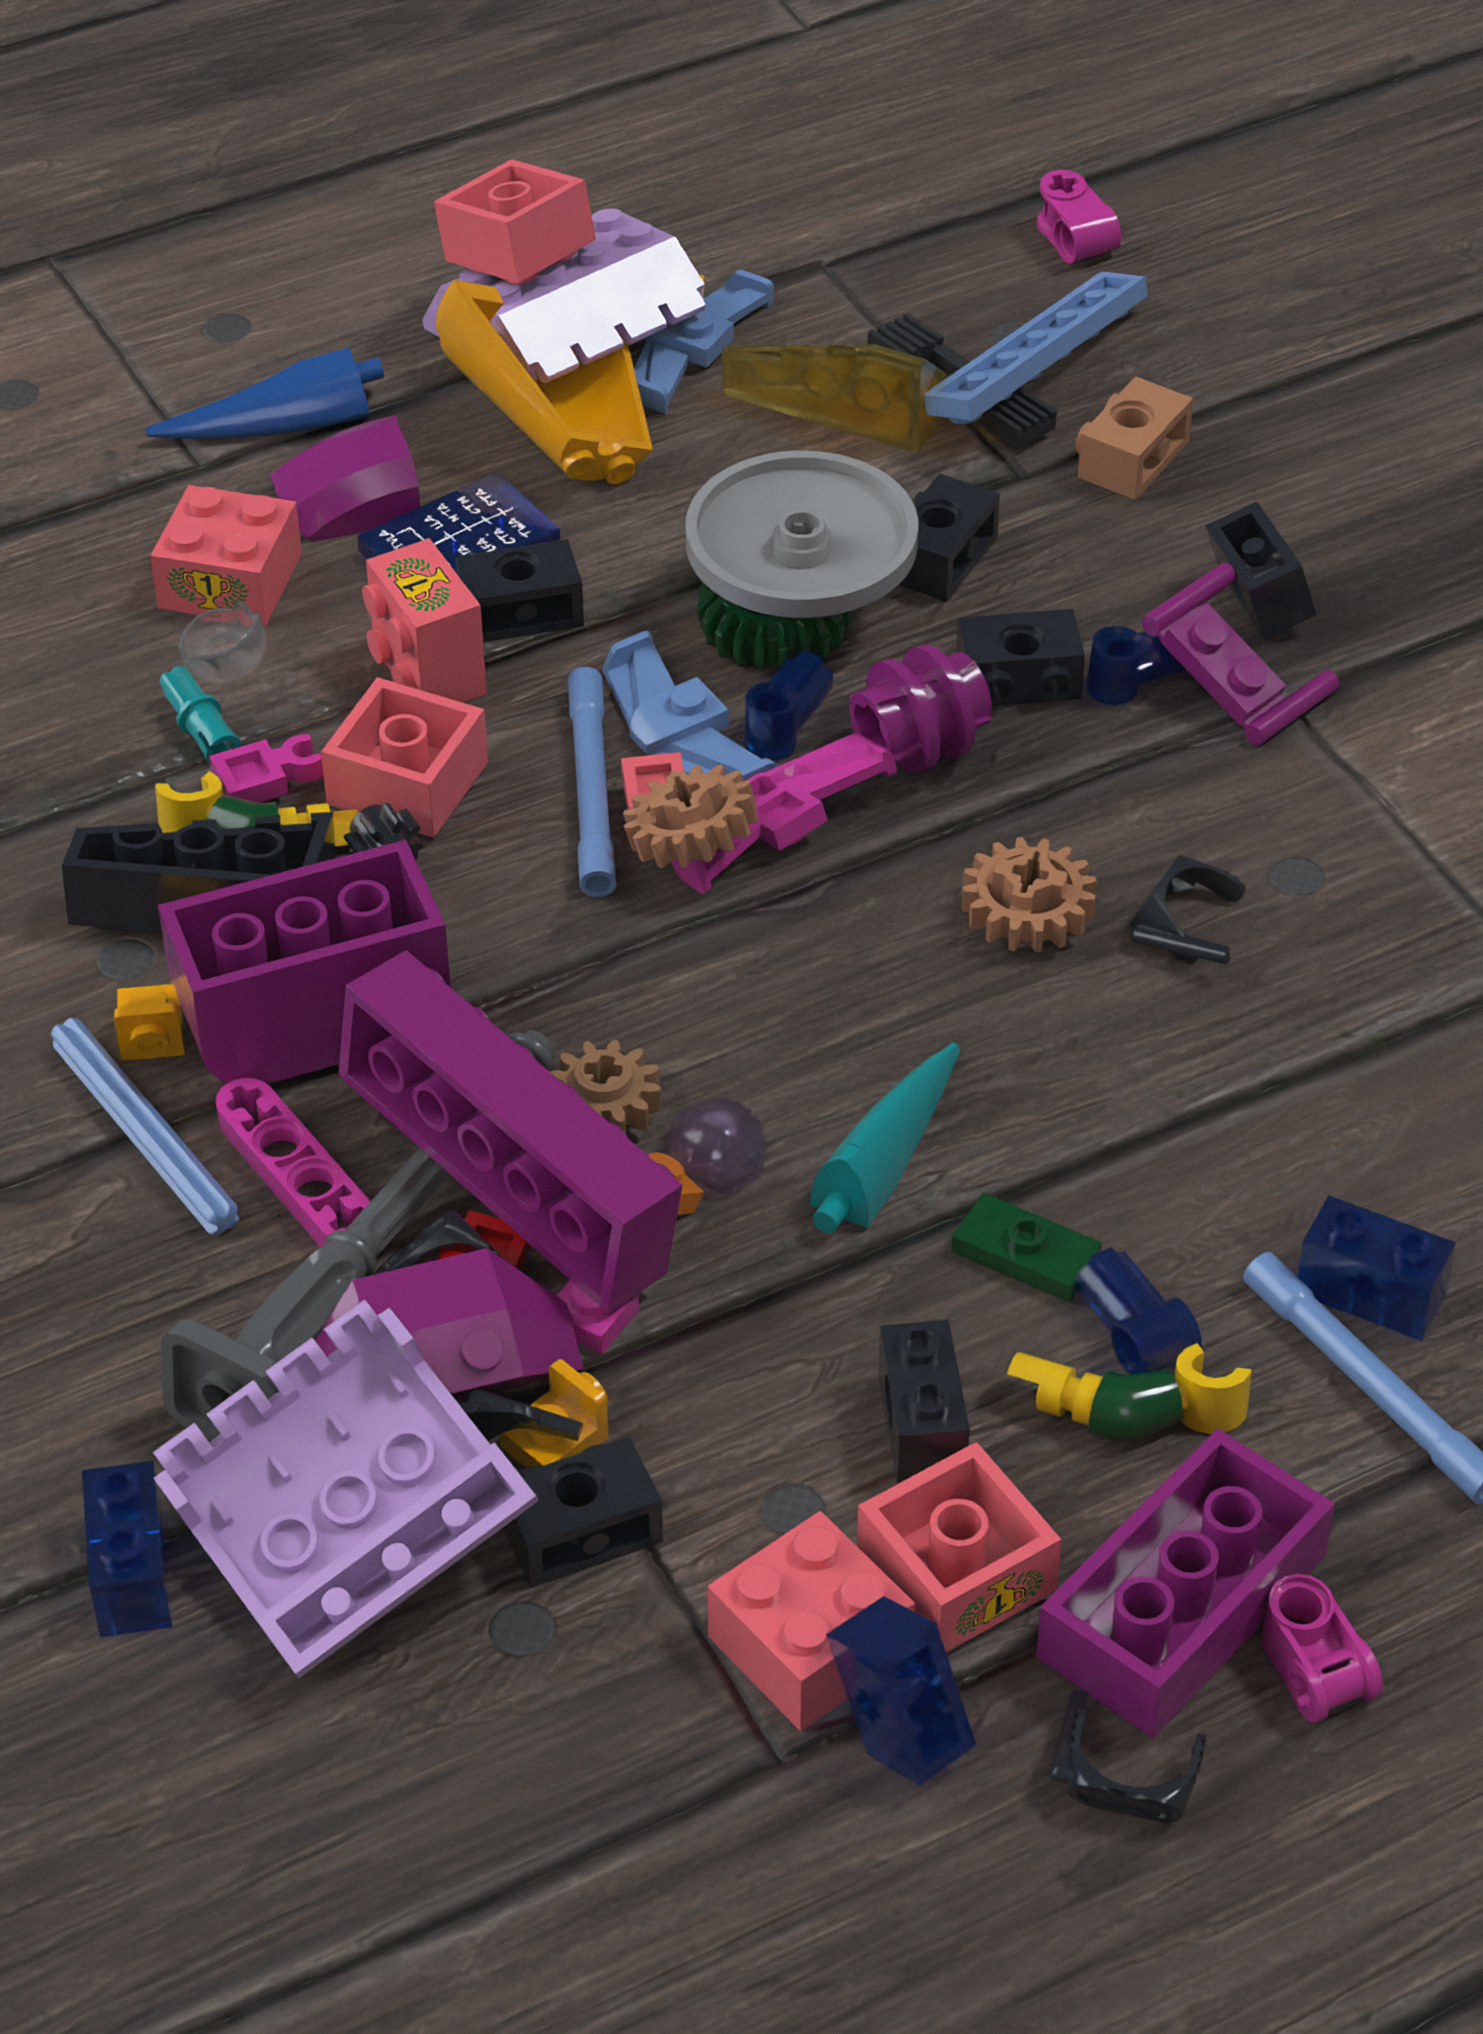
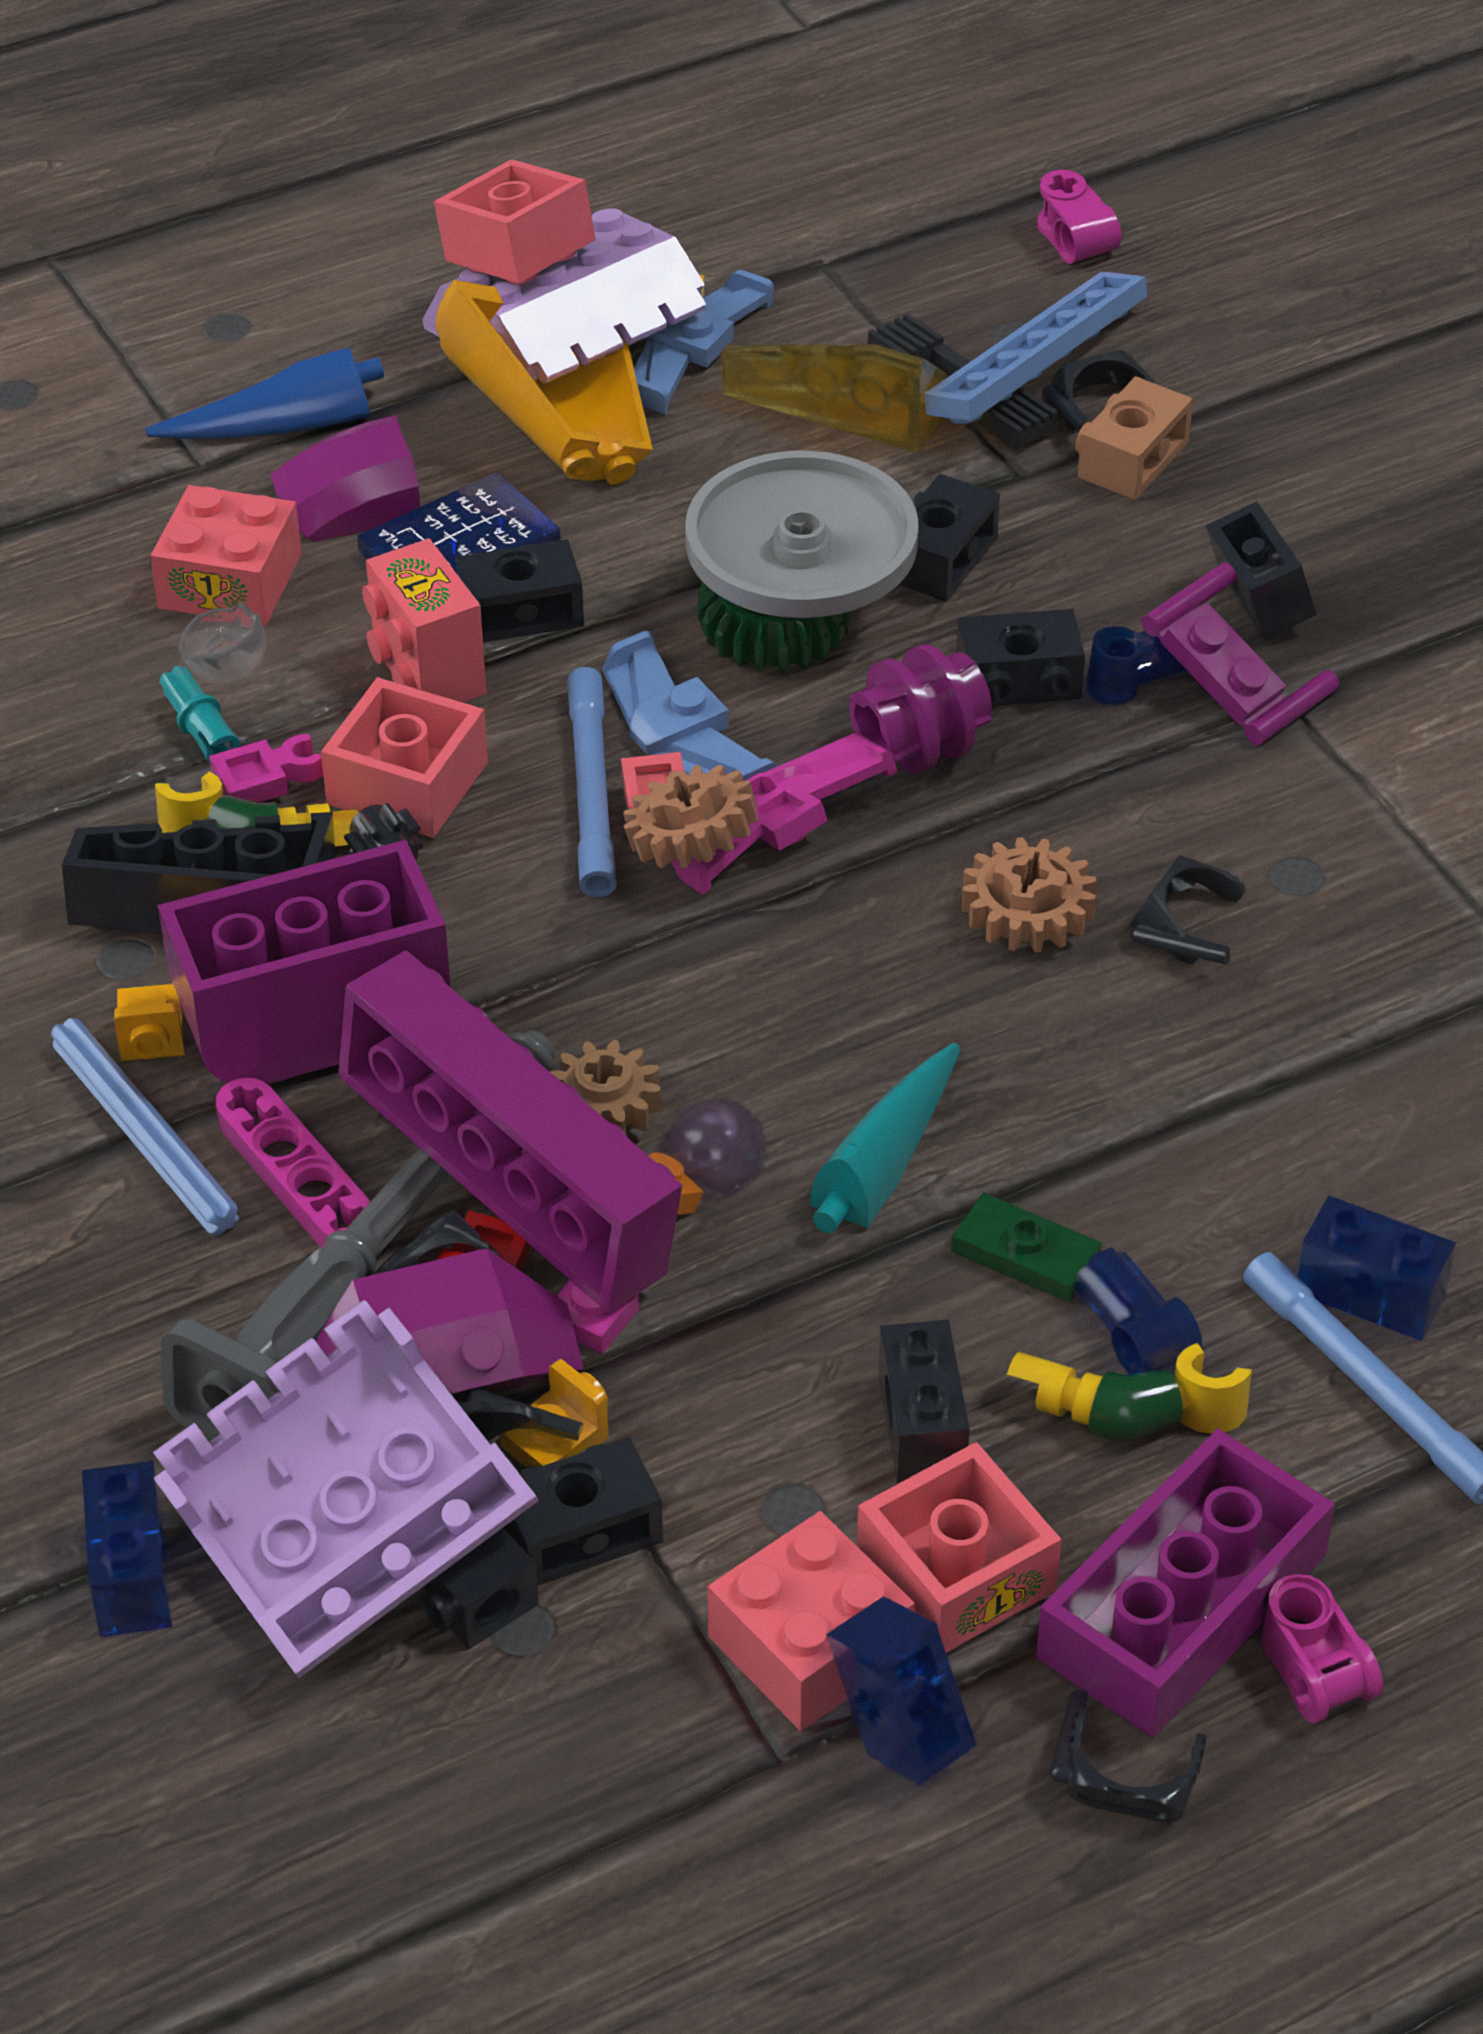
(483, 1590): none -> black brick
(783, 705): clear blue piece -> none
(1107, 368): none -> black helmet

